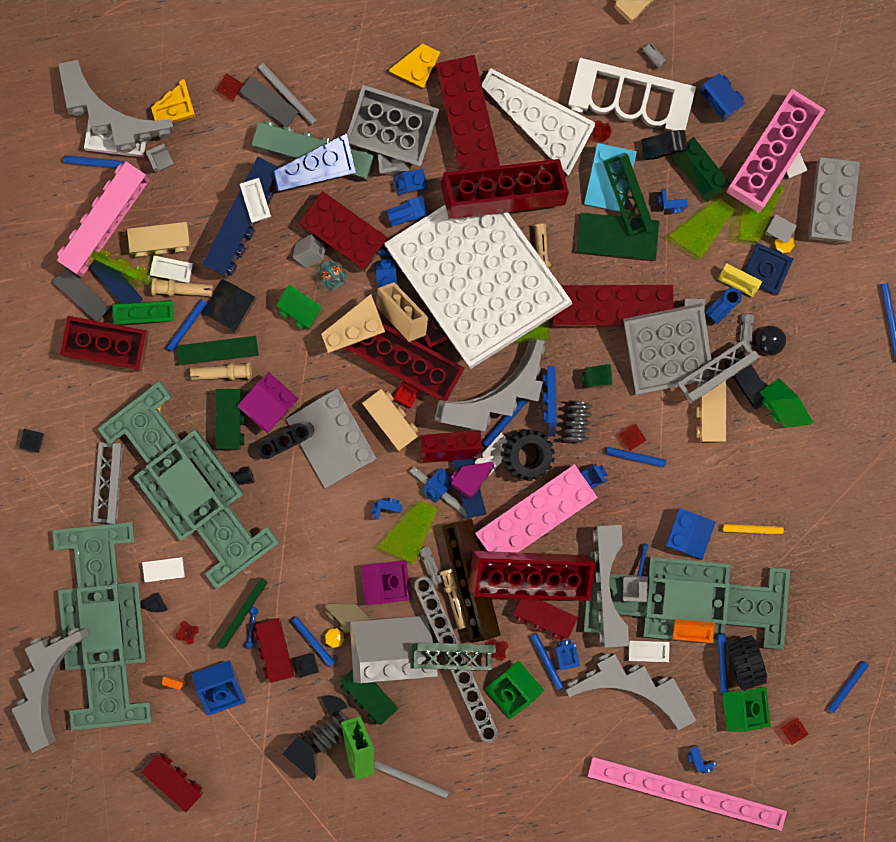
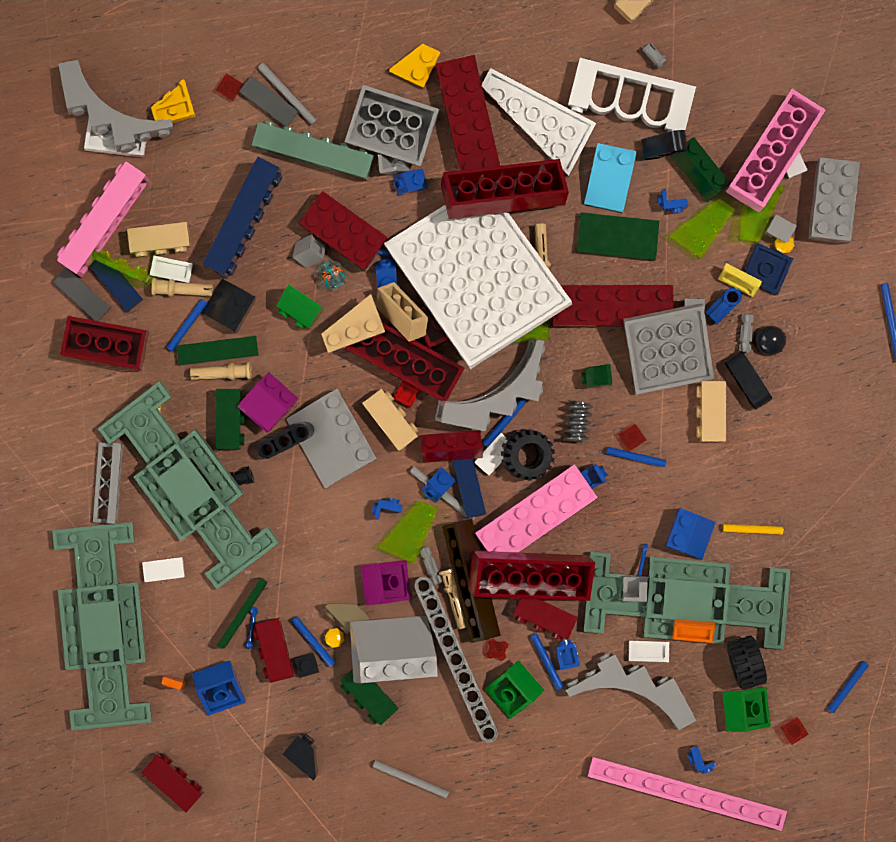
(31, 440): black plate -> none
(33, 710): light grey arch -> none
(92, 161): blue bar -> none
(142, 312): green plate -> none
(155, 603): black tile -> none
(159, 158): light grey panel -> none
(193, 630): clear red plate -> none
(255, 200): white tile -> none
(318, 165): wing -> none
(329, 733): dark grey piece -> none
(333, 704): black tile -> none
(358, 748): bright green slope -> none
(412, 210): blue piece -> none
(456, 649): fence -> none
(471, 478): magenta slope -> none
(550, 399): blue wing -> none
(601, 131): clear red plate -> none
(608, 544): light grey arch -> none
(633, 186): dark green fence -> none
(721, 96): blue slope -> none
(722, 662): blue bar -> none
(723, 376): light grey fence -> none
(785, 405): green slope -> none

